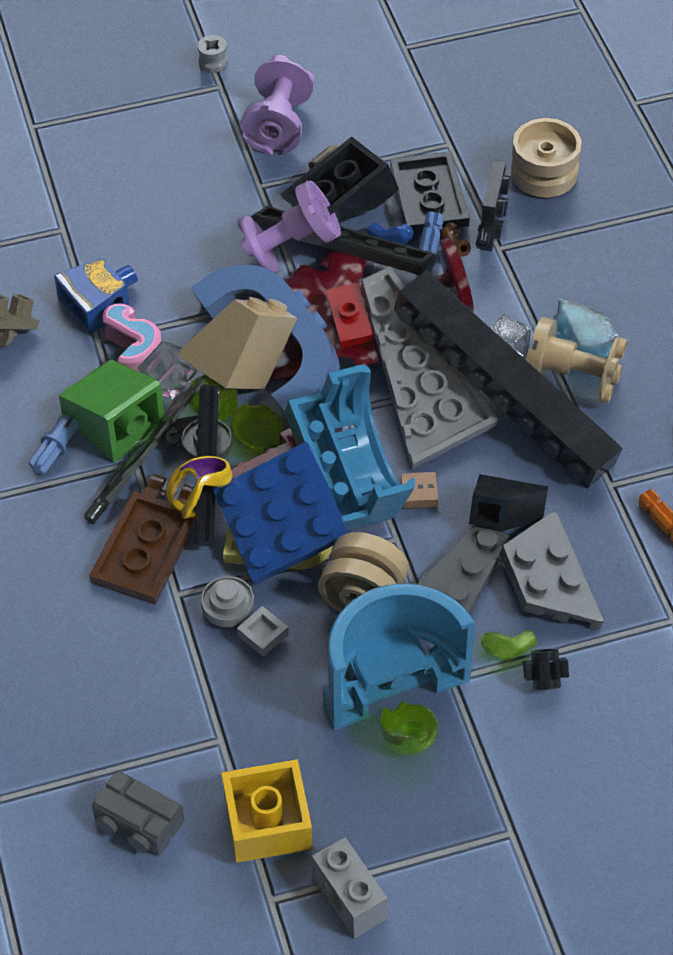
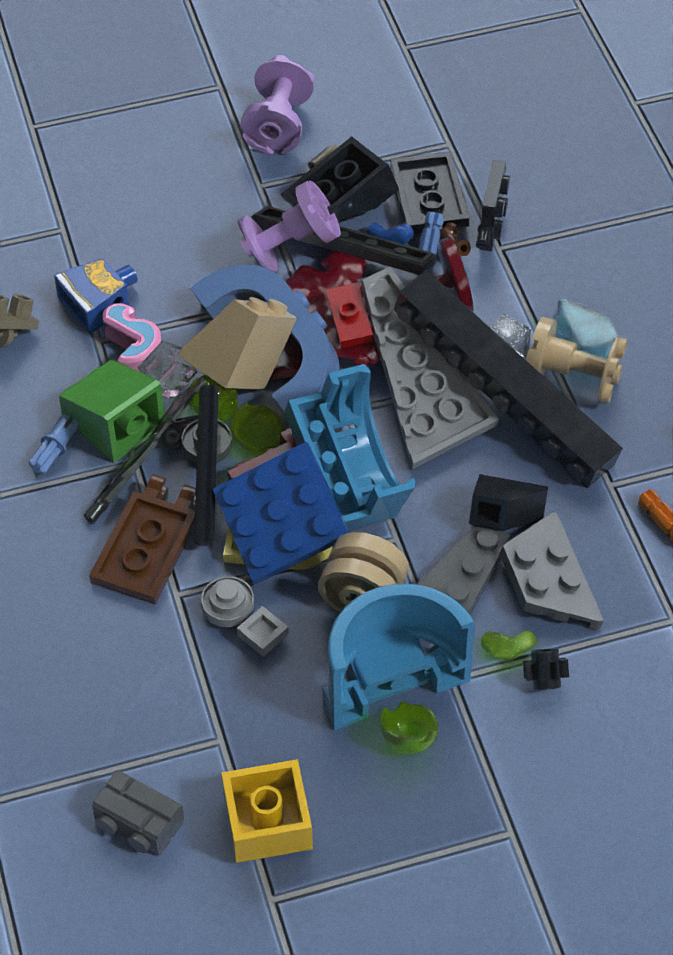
(207, 471): yellow piece -> none
(212, 53): light grey wheel -> none
(349, 887): light grey brick -> none
(425, 491): medium nougat tile -> none
(545, 157): tan wheel -> none

